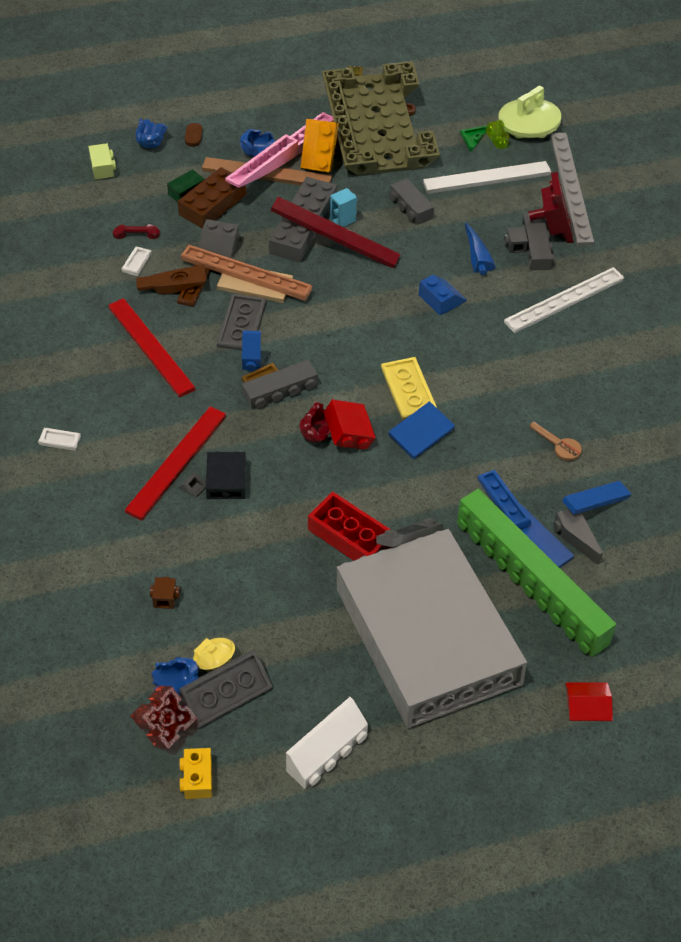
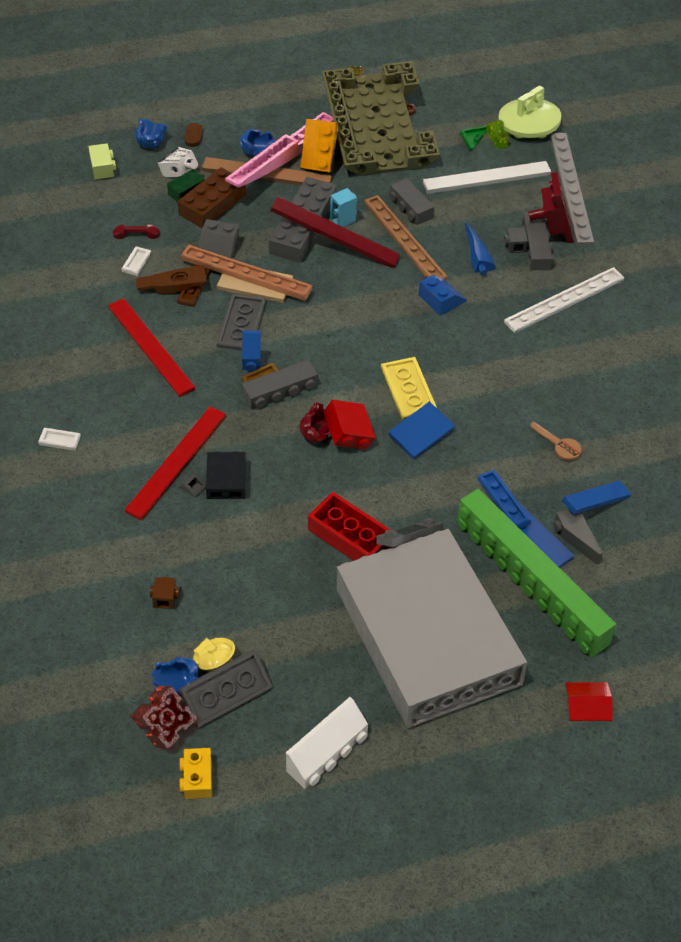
(178, 163): none -> white torso
(403, 237): none -> medium nougat tile

